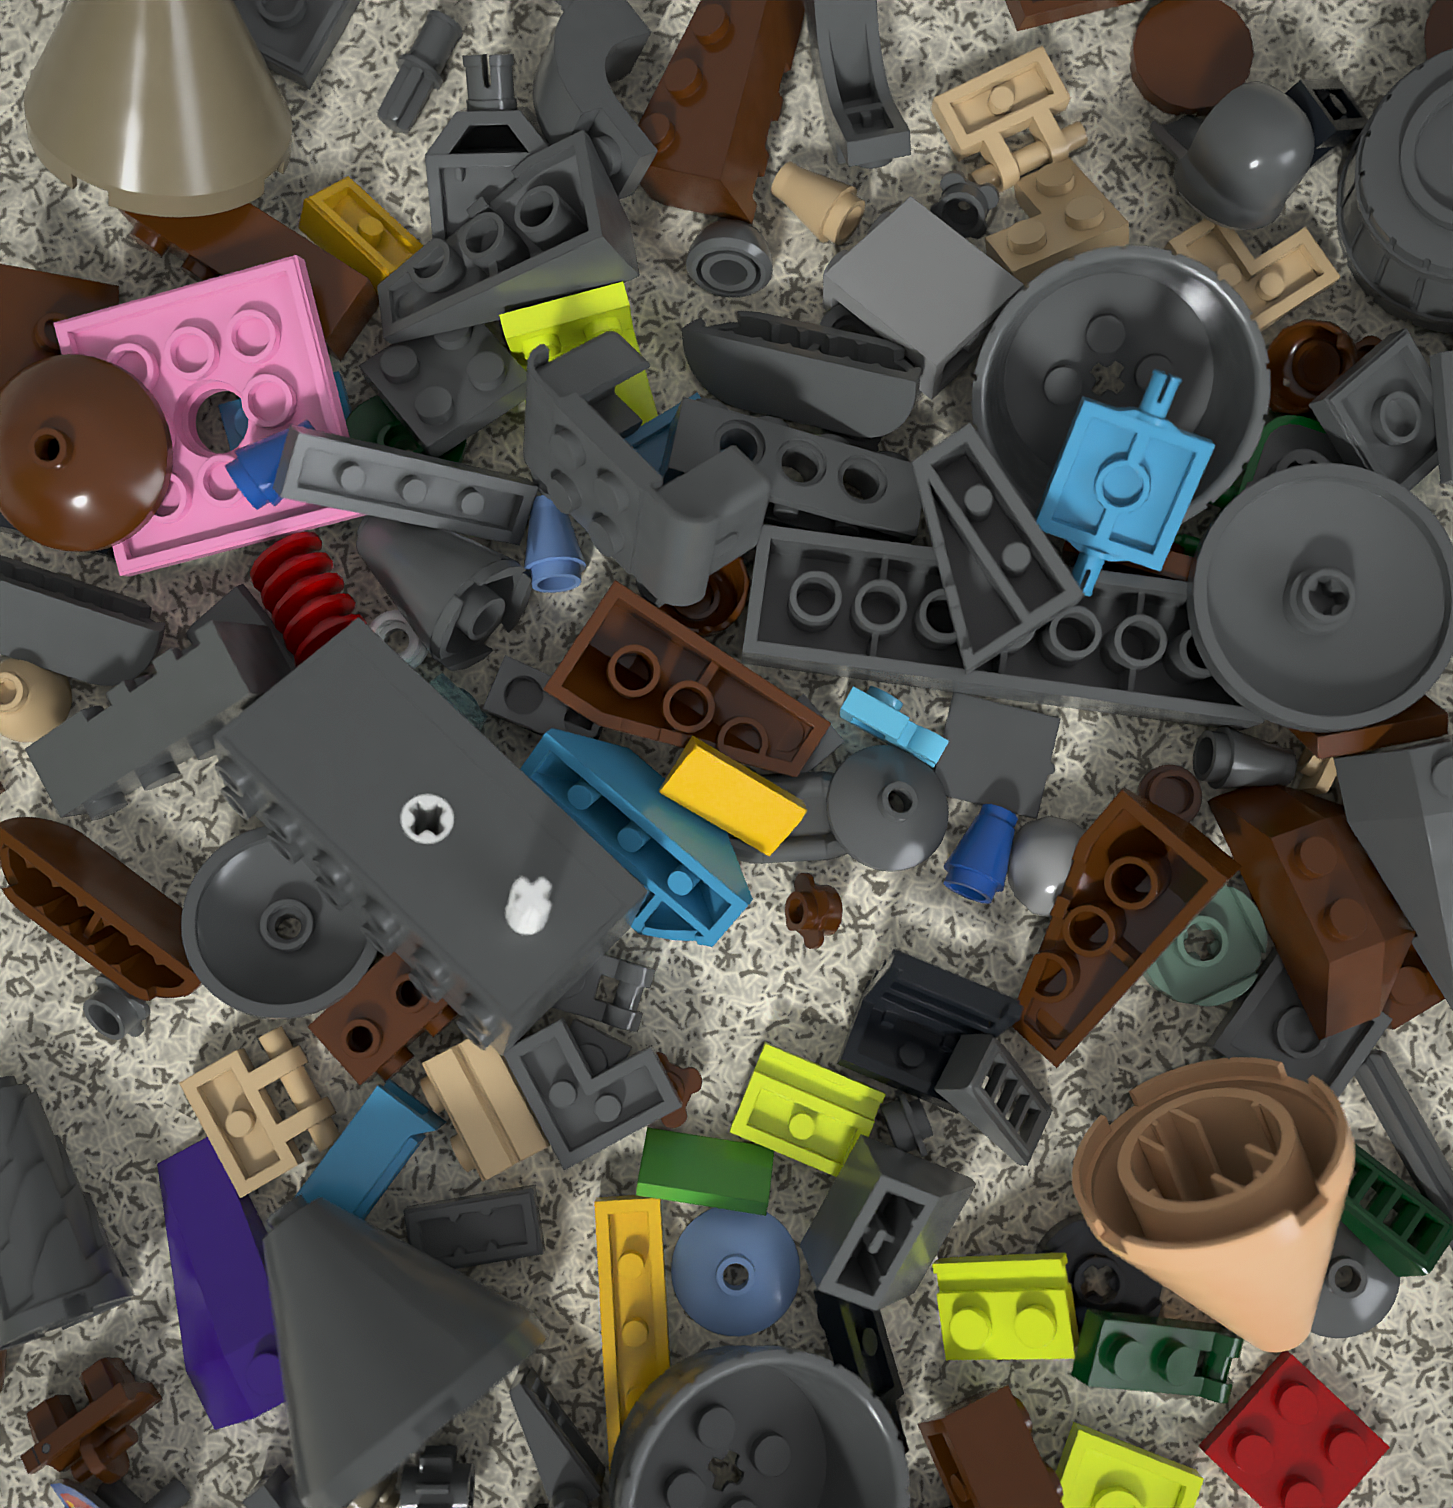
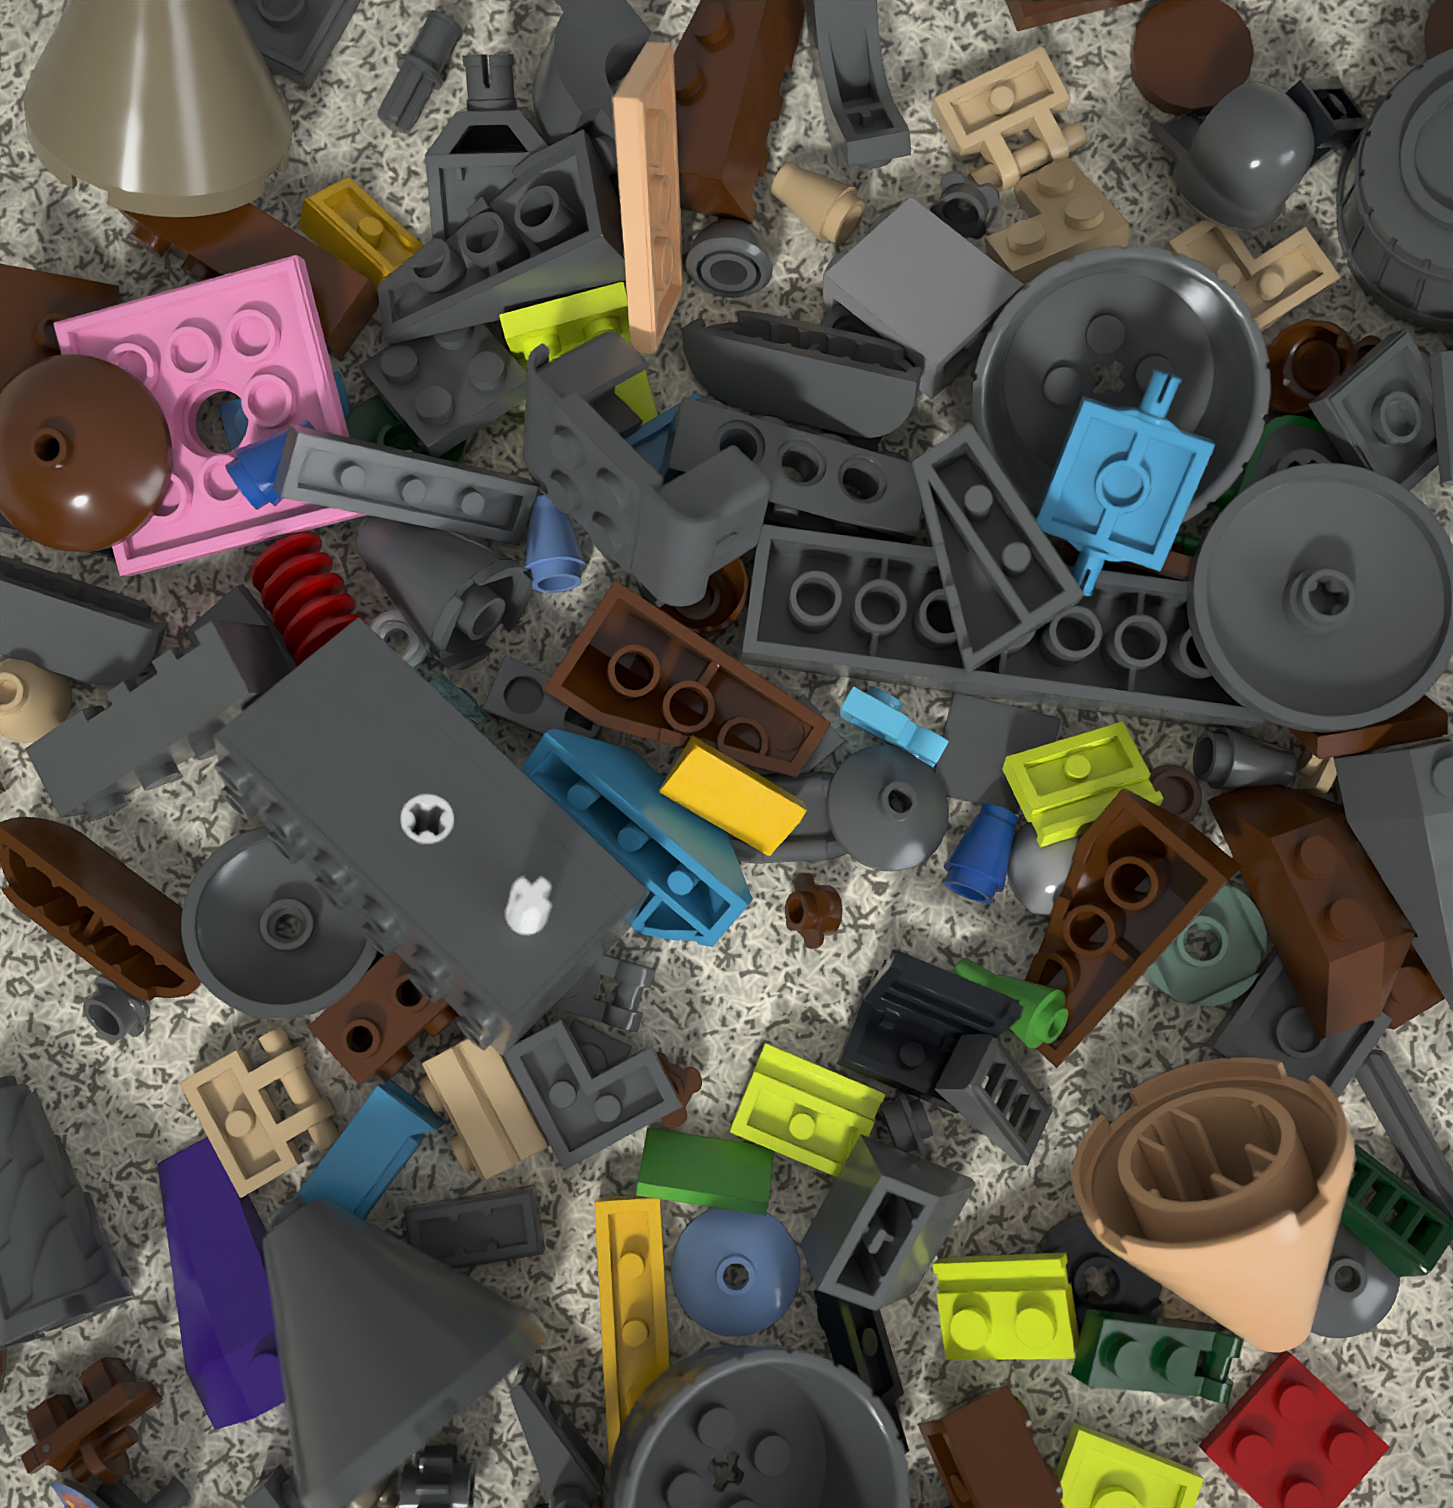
(650, 194): none -> light nougat tile
(1043, 1008): none -> bright green cone
(1075, 779): none -> neon yellow plate

